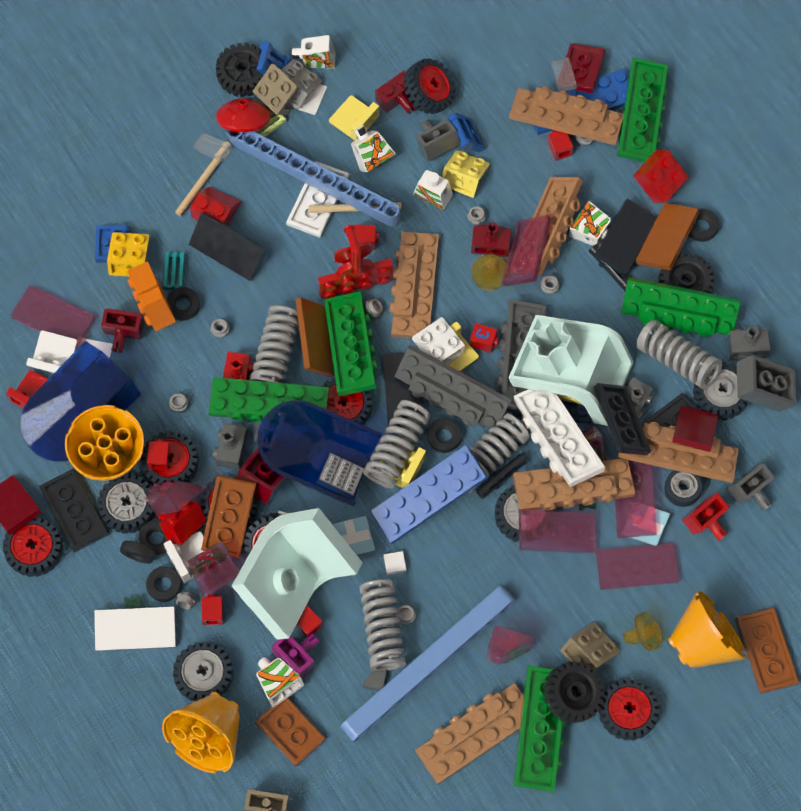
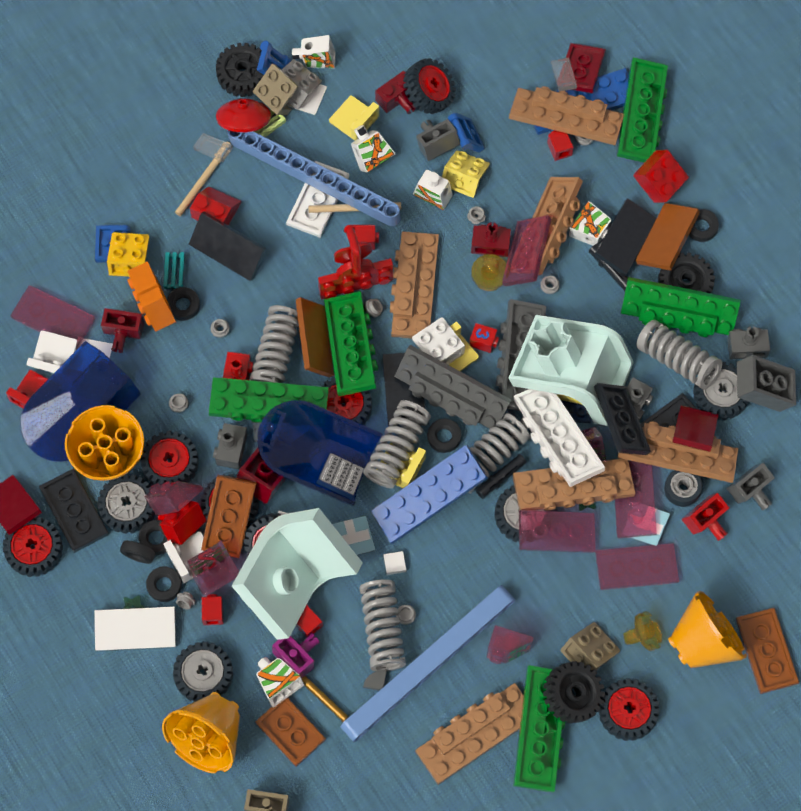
(158, 455): red brick -> none
(324, 699): none -> pearl gold bar

